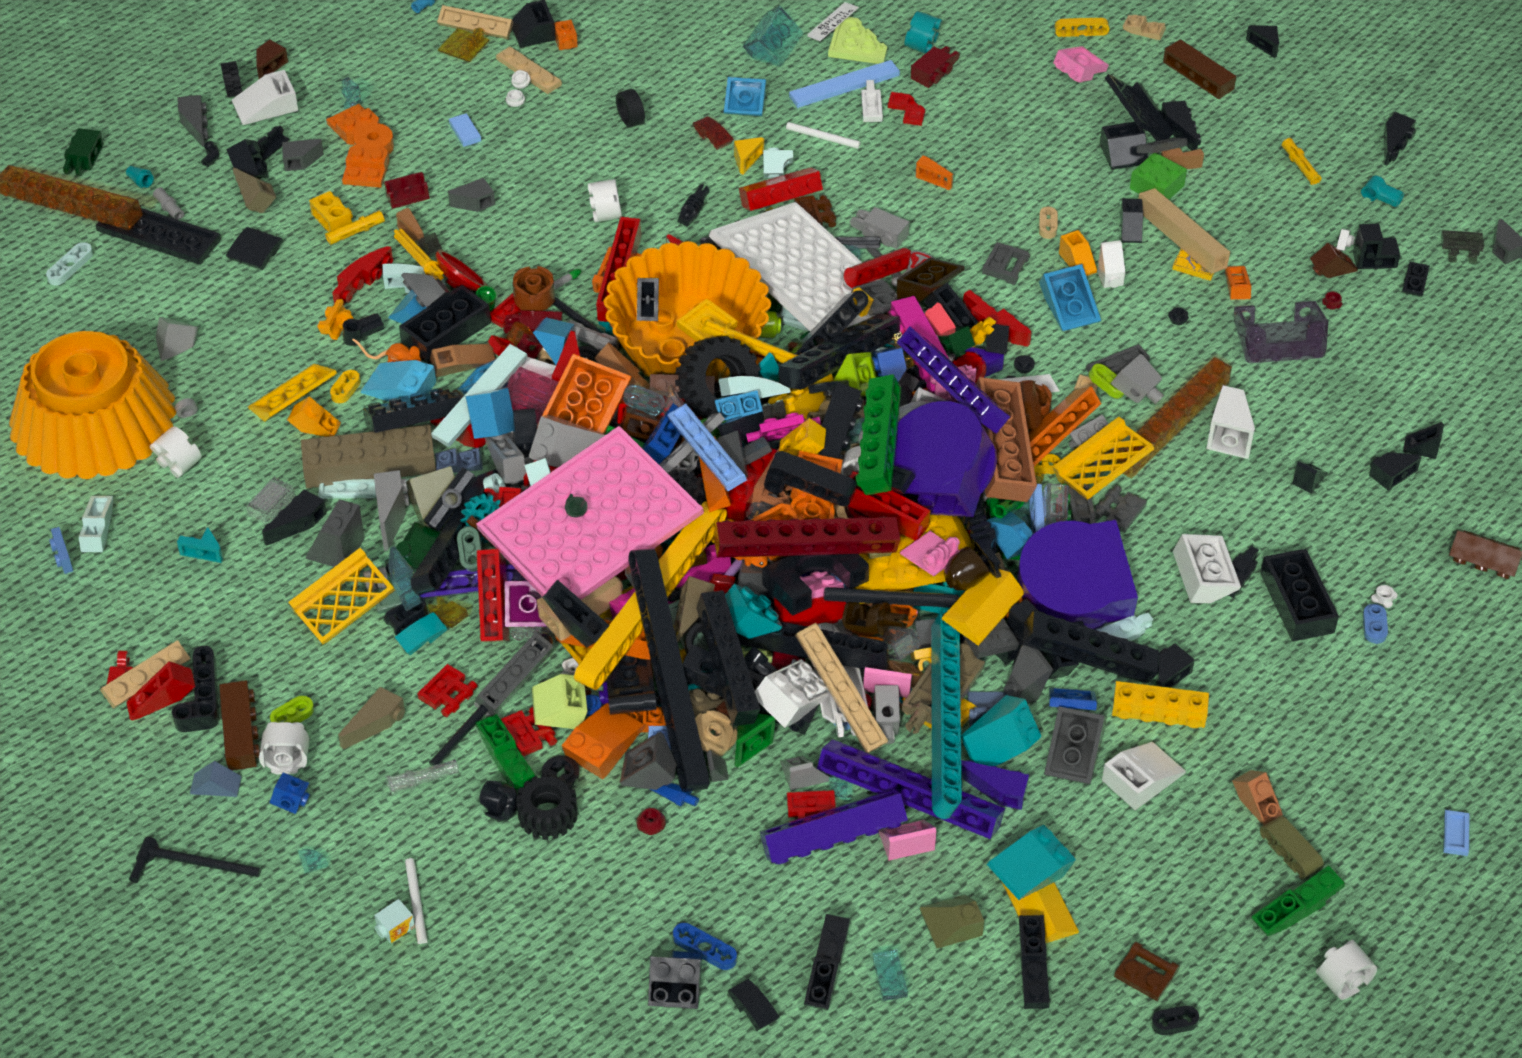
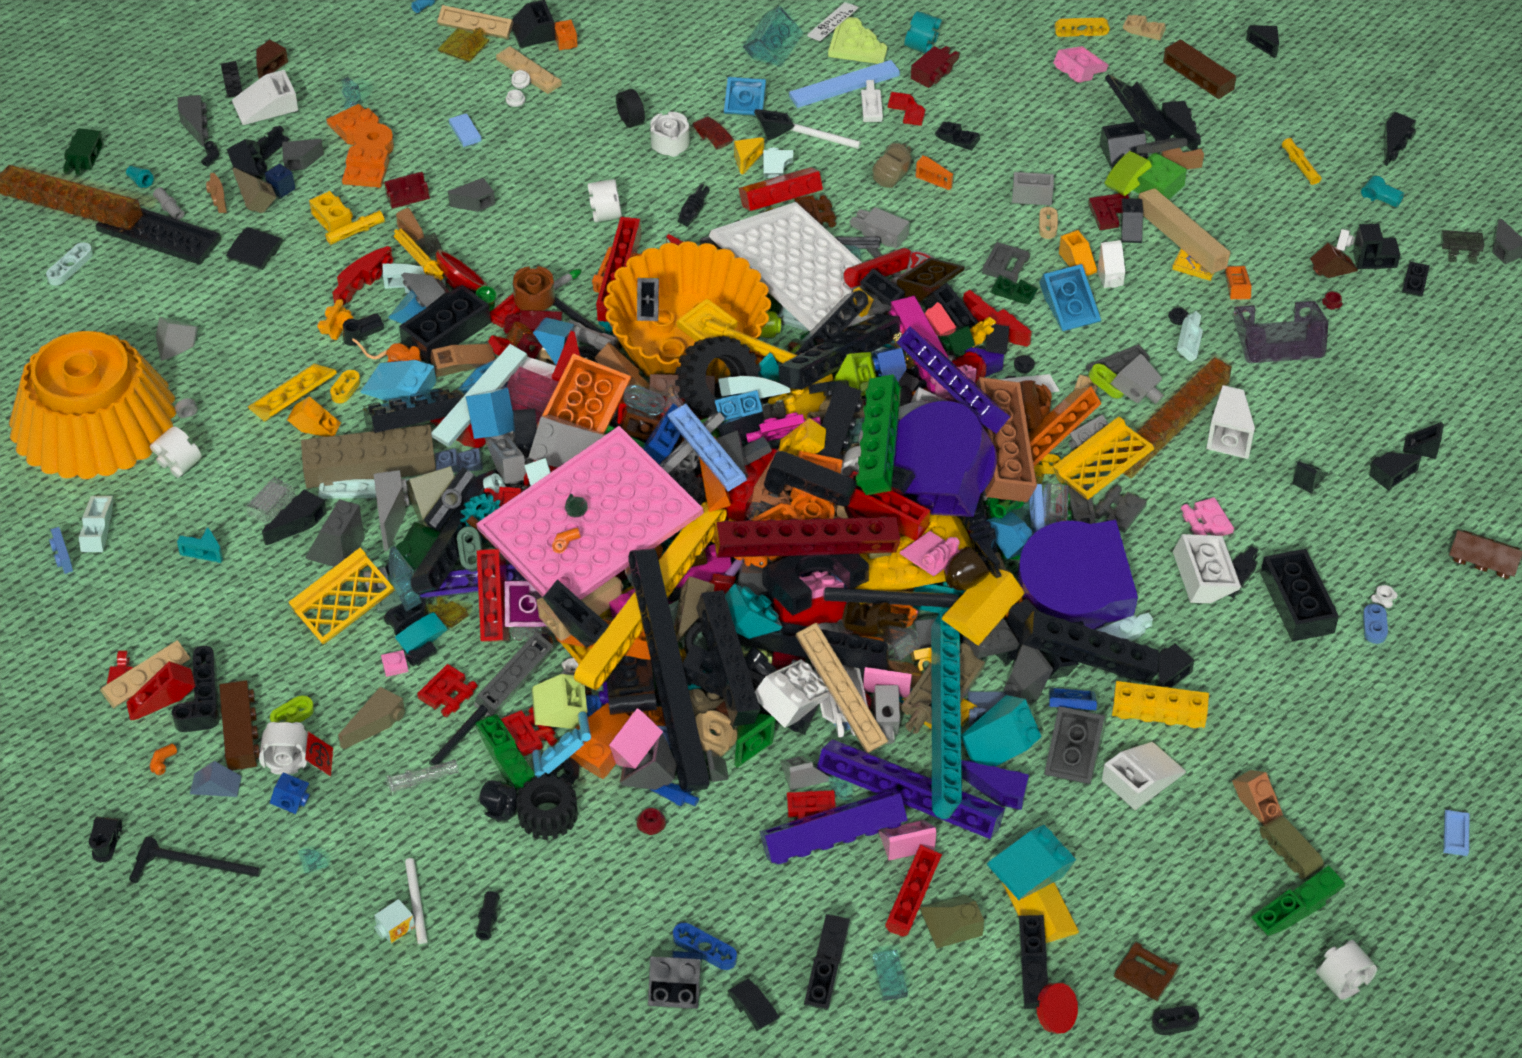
(104, 837): none -> black piece
(157, 762): none -> orange arm
(215, 187): none -> medium nougat slope
(281, 180): none -> dark blue brick
(319, 753): none -> red sticker
(394, 663): none -> bright pink plate
(416, 656): none -> black pin
(487, 915): none -> black pin
(563, 538): none -> orange arm
(568, 744): none -> medium azure plate
(634, 740): none -> bright pink slope
(669, 133): none -> white brick
(773, 123): none -> black slope
(882, 287): none -> black slope
(892, 165): none -> dark tan piece
(913, 891): none -> red brick
(954, 134): none -> black slope
(1021, 292): none -> dark green slope
(1032, 188): none -> light grey slope
(1057, 1008): none -> red tile
(1105, 210): none -> dark red plate
(1125, 173): none -> lime slope
(1190, 337): none -> light aqua hinge
(1212, 516): none -> bright pink plate

